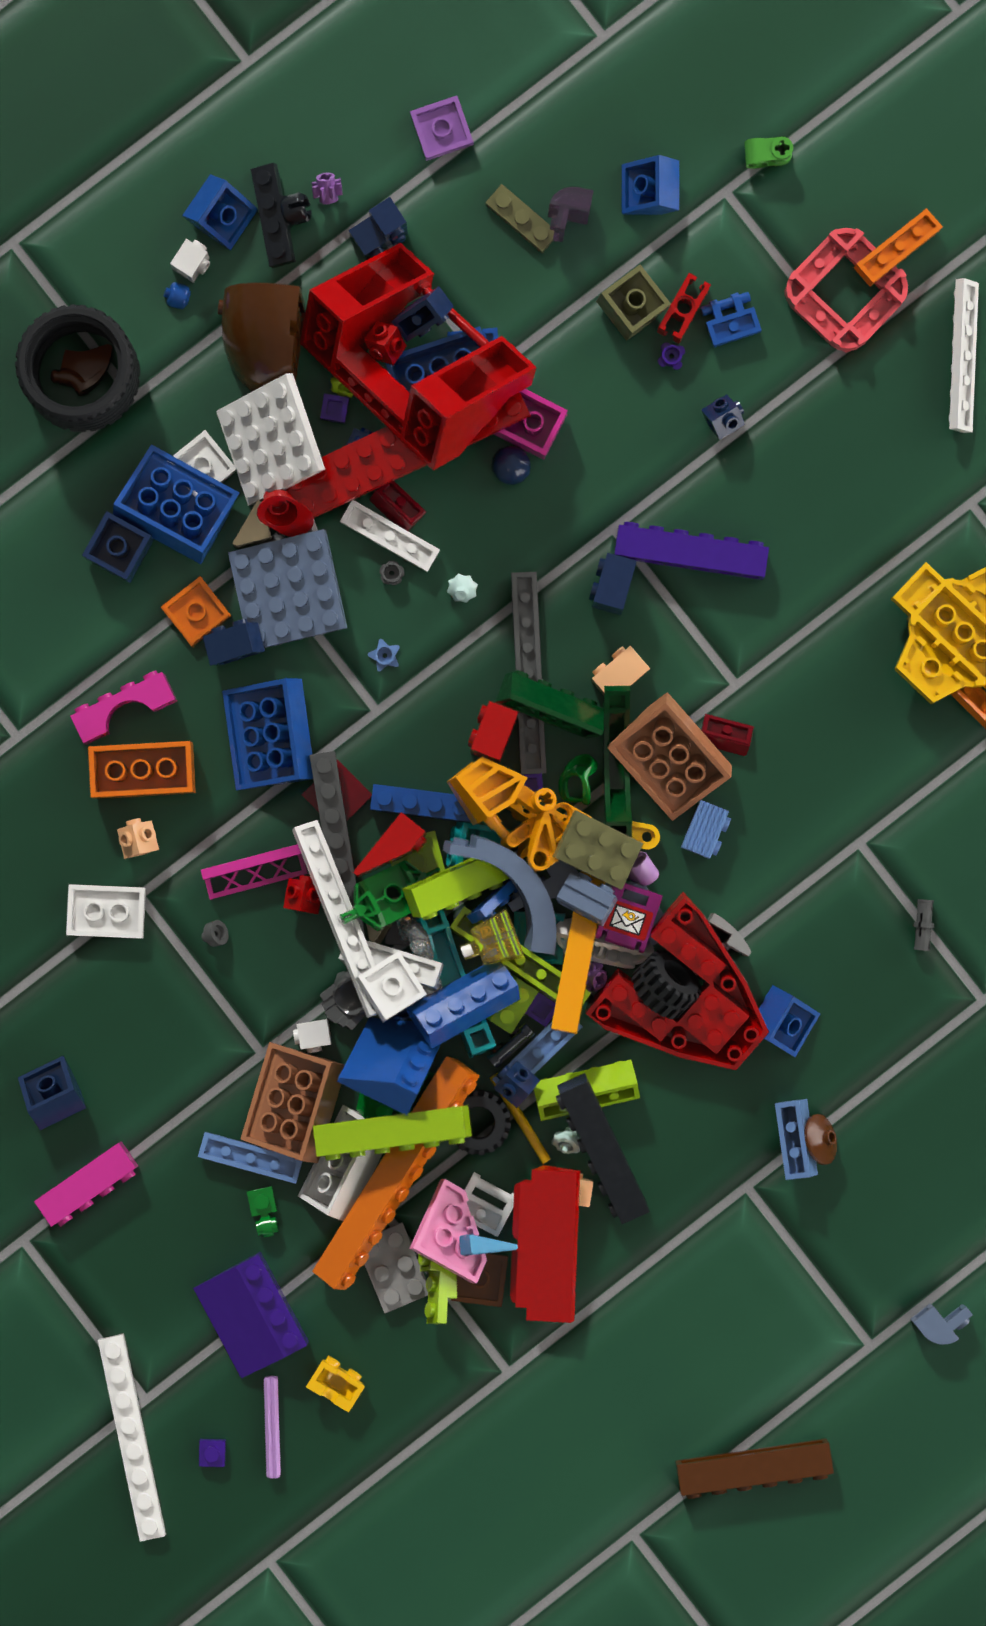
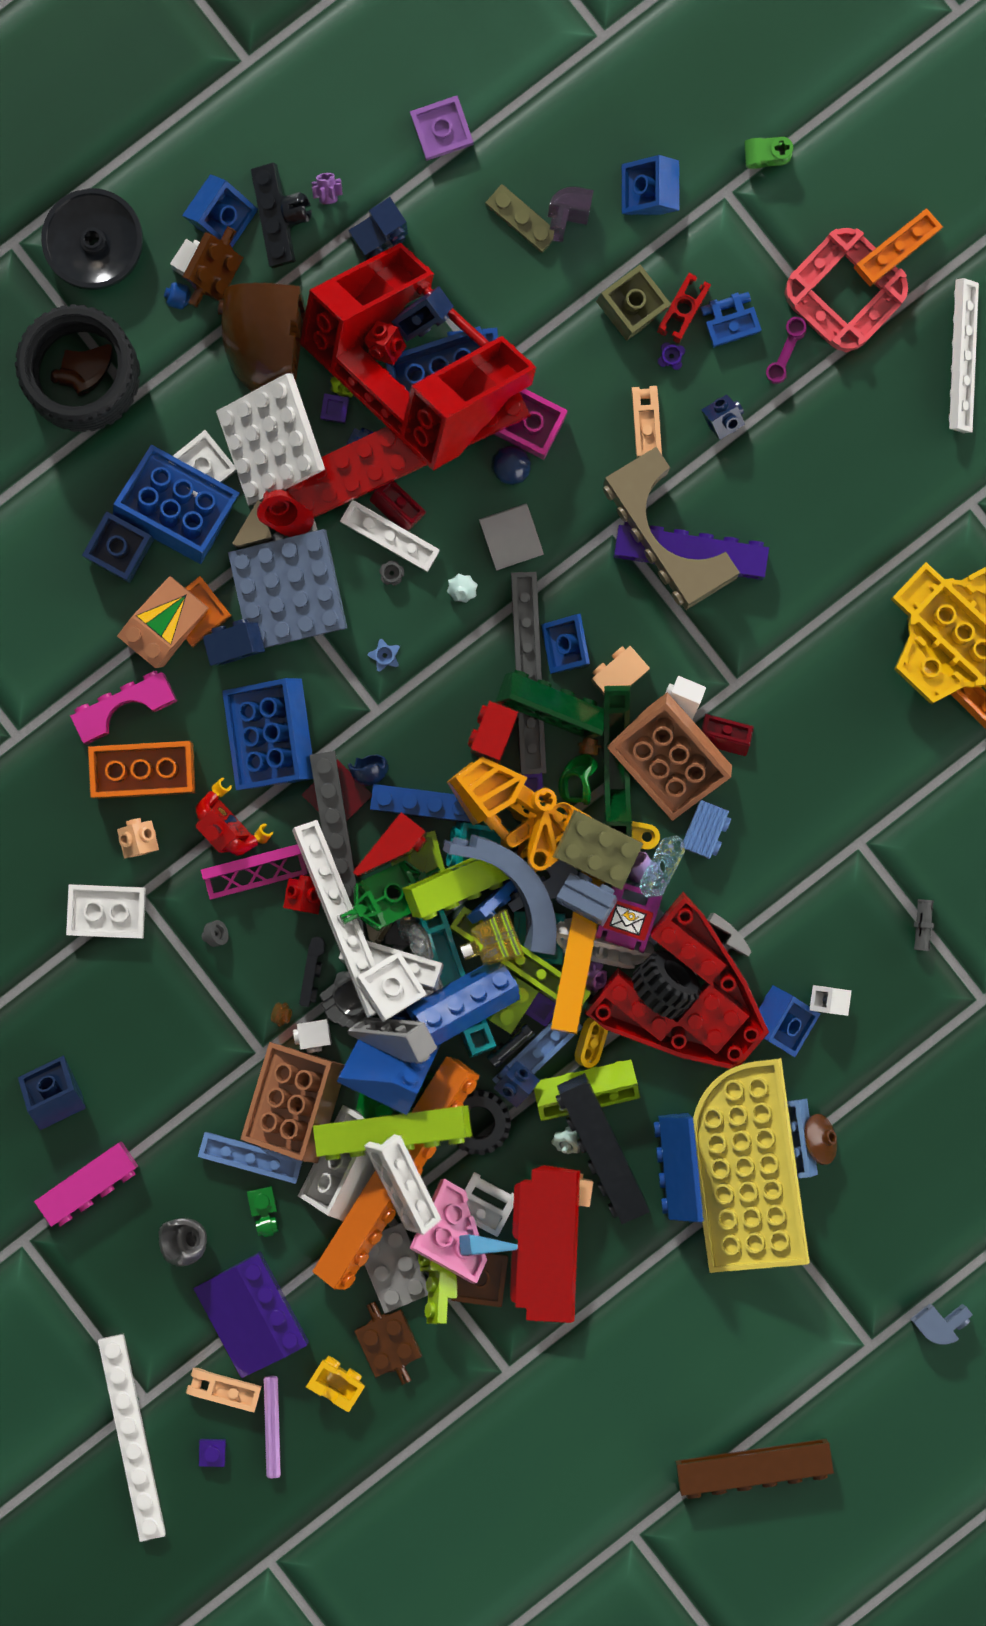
(78, 221): none -> black dish
(163, 623): none -> nougat slope
(177, 1243): none -> flat silver piece
(212, 267): none -> reddish brown plate
(222, 827): none -> red torso
(224, 1390): none -> light nougat plate
(281, 1014): none -> clear orange plate
(312, 970): none -> black hinge
(369, 769): none -> dark blue hair
(388, 1343): none -> reddish brown plate
(399, 1038): none -> light grey slope
(403, 1184): none -> white fence
(511, 536): none -> light grey slope
(526, 1128): yellow bar -> none
(565, 644): none -> blue slope
(589, 746): none -> clear orange plate
(590, 1044): none -> yellow plate
(614, 583): dark blue brick -> none
(646, 420): none -> light nougat plate
(654, 872): none -> clear light blue beam
(679, 1166): none -> blue slope
(686, 694): none -> white brick
(688, 578): none -> dark tan arch
(749, 1171): none -> light yellow plate
(795, 330): none -> magenta bar
(830, 1000): none -> white brick

